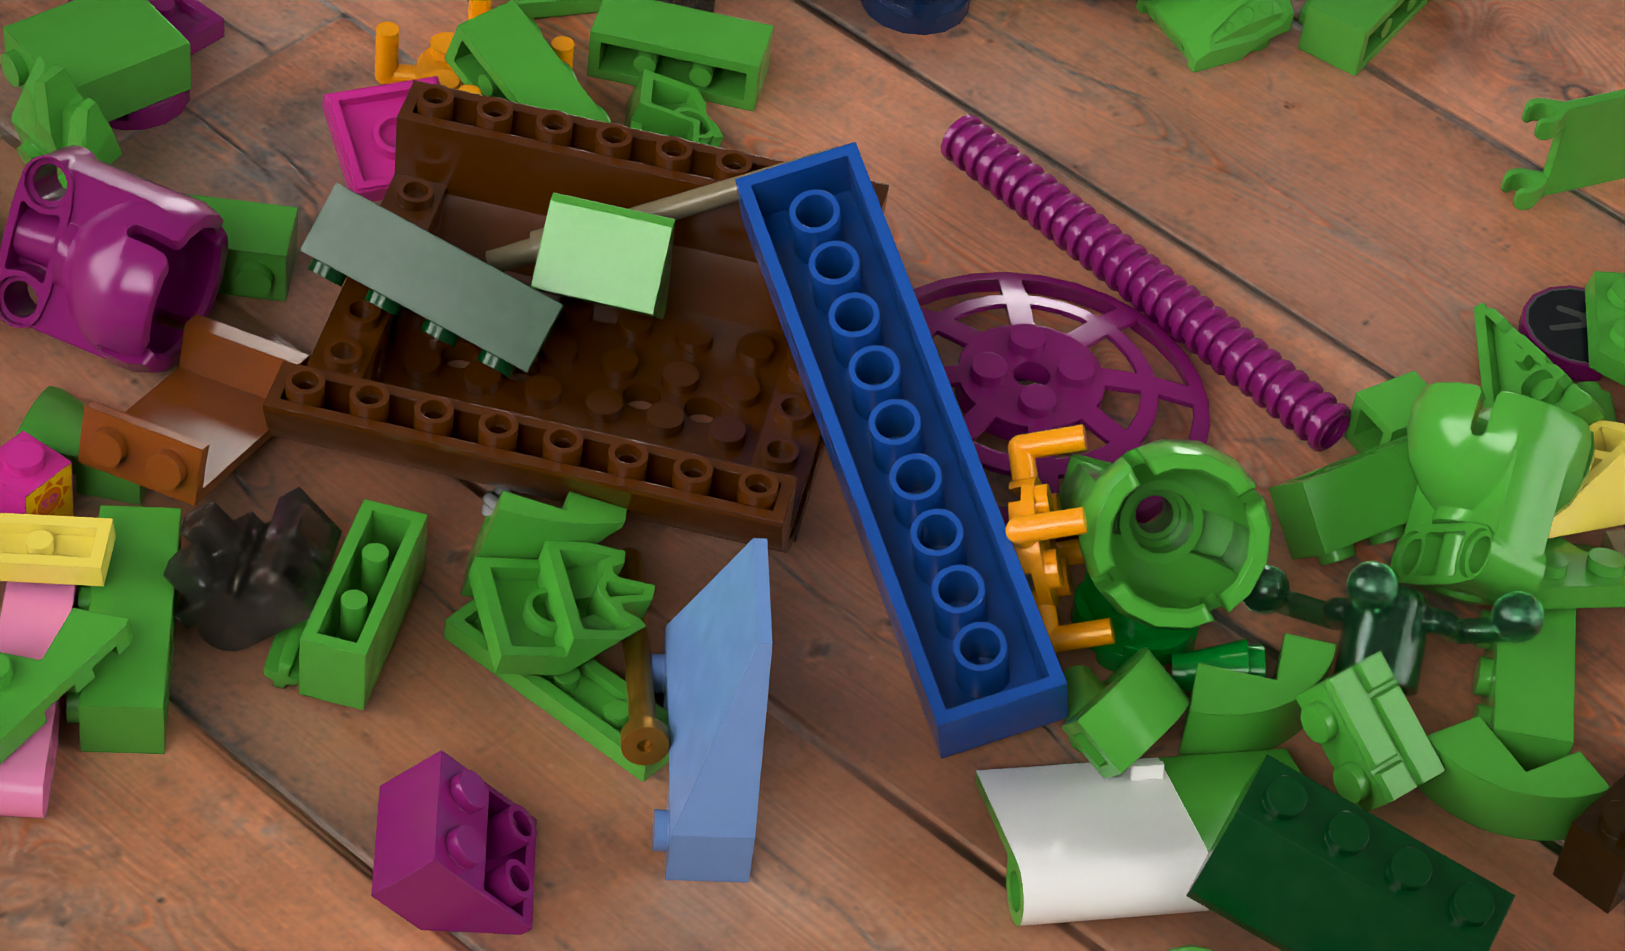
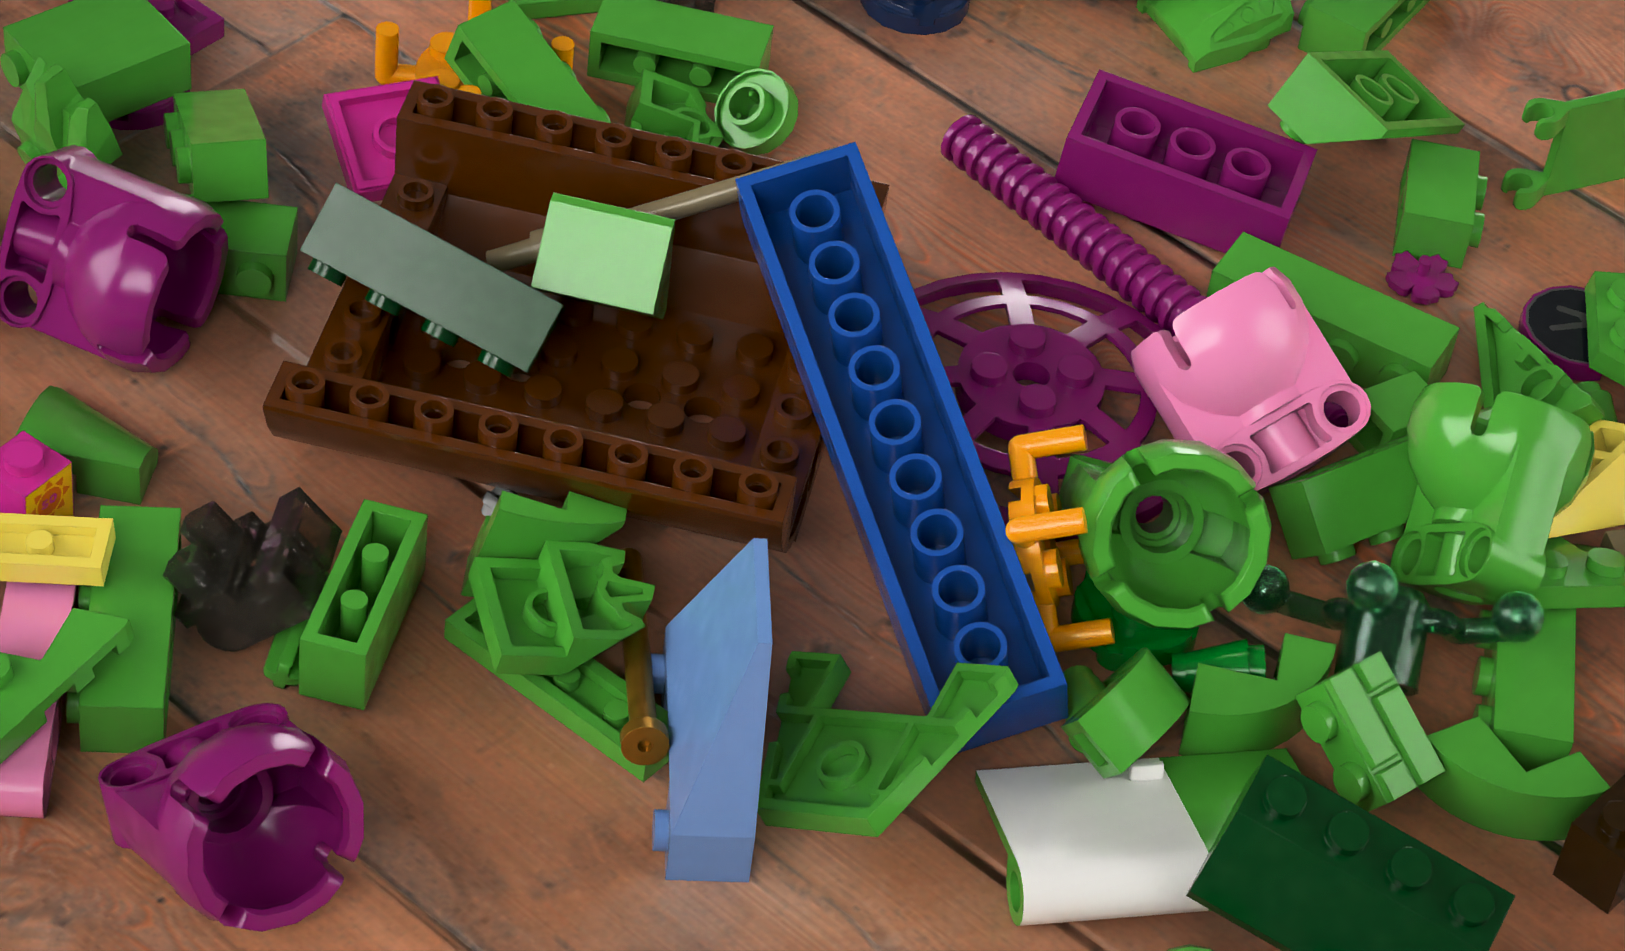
(194, 421): dark orange panel -> none
(217, 145): none -> bright green brick
(239, 816): none -> magenta piece
(453, 851): magenta slope -> none
(756, 111): none -> bright green plate
(865, 767): none -> bright green wing
(1181, 165): none -> magenta brick
(1252, 379): none -> bright pink piece
(1358, 99): none -> bright green slope
(1366, 329): none -> bright green brick
(1421, 278): none -> magenta plant
(1439, 202): none -> bright green brick

